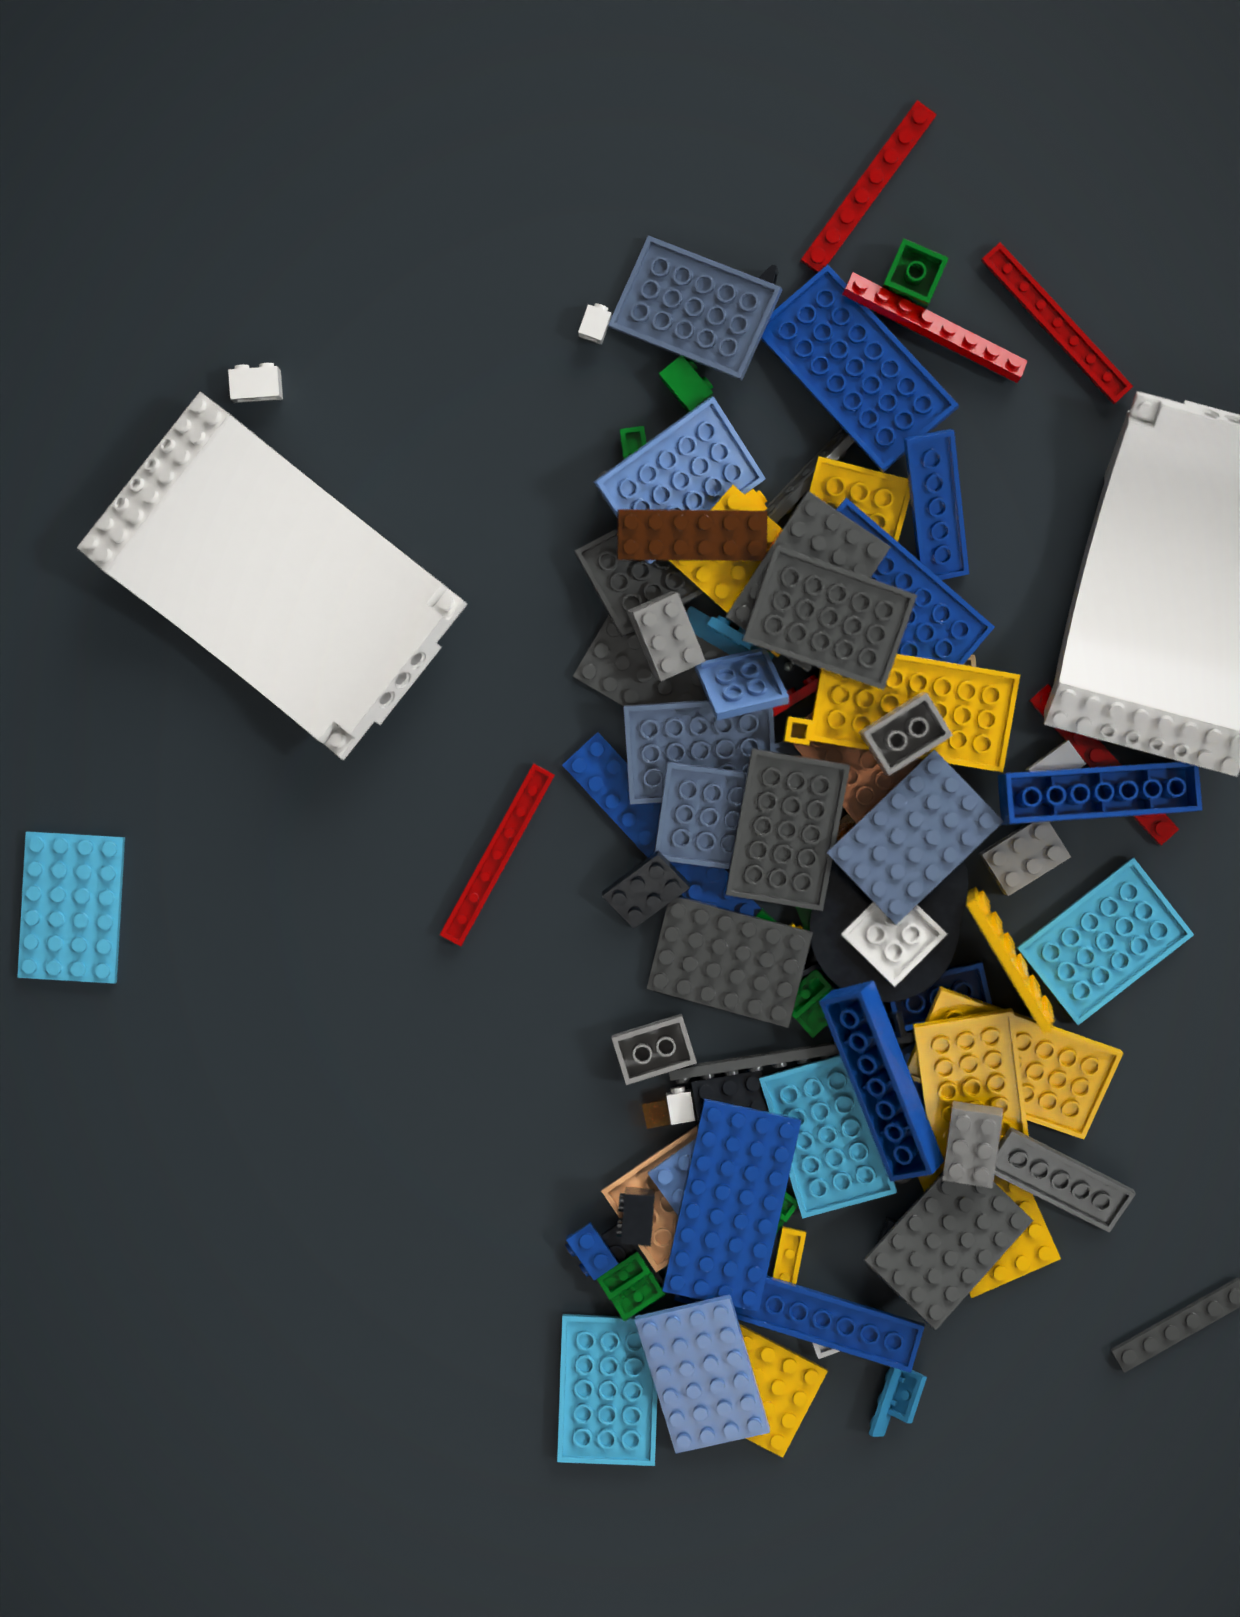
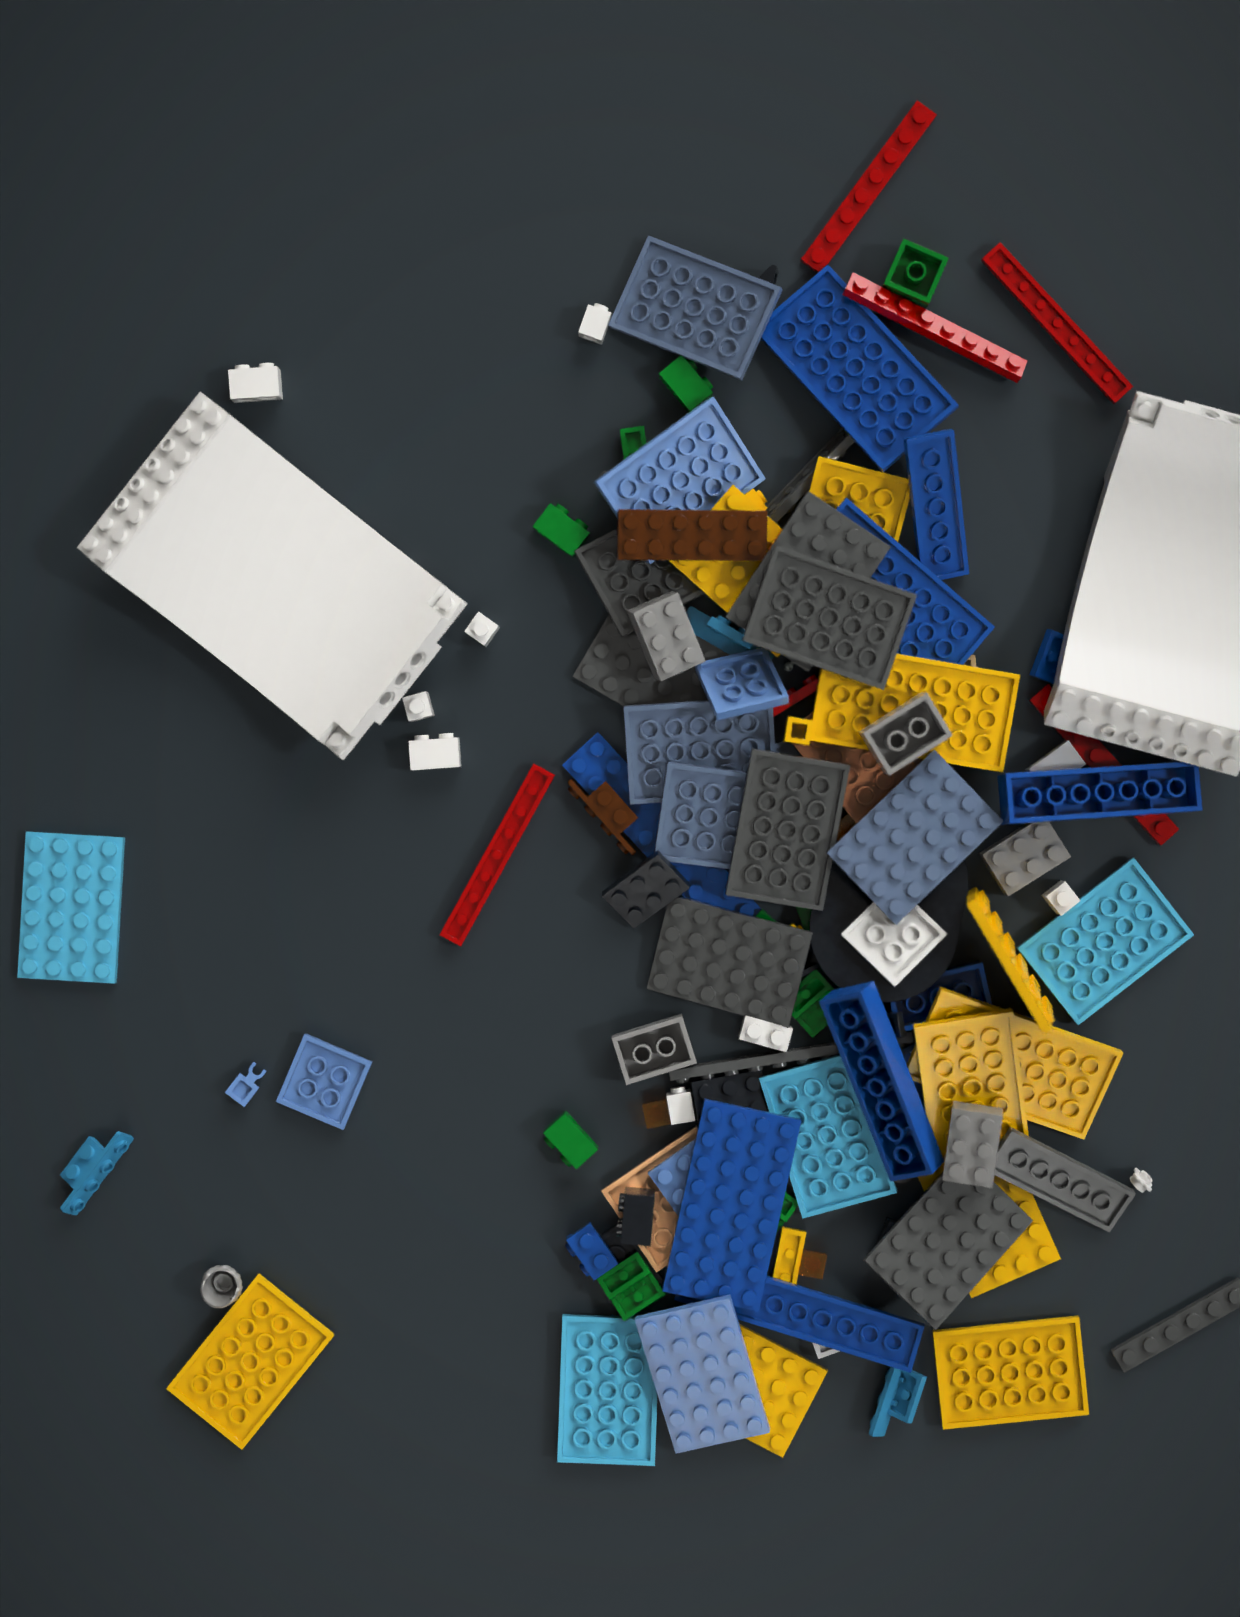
(90, 1168): none -> dark azure bracket
(221, 1286): none -> light grey hair
(243, 1087): none -> medium blue plate
(250, 1361): none -> yellow plate
(324, 1081): none -> medium blue plate
(418, 706): none -> white brick
(434, 753): none -> white brick
(482, 629): none -> white brick
(561, 529): none -> green brick
(570, 1140): none -> green brick
(610, 809): none -> reddish brown bracket
(765, 1033): none -> white brick
(812, 1264): none -> clear orange plate
(1010, 1372): none -> yellow plate
(1047, 657): none -> blue bracket
(1060, 898): none -> white brick
(1141, 1180): none -> white plate

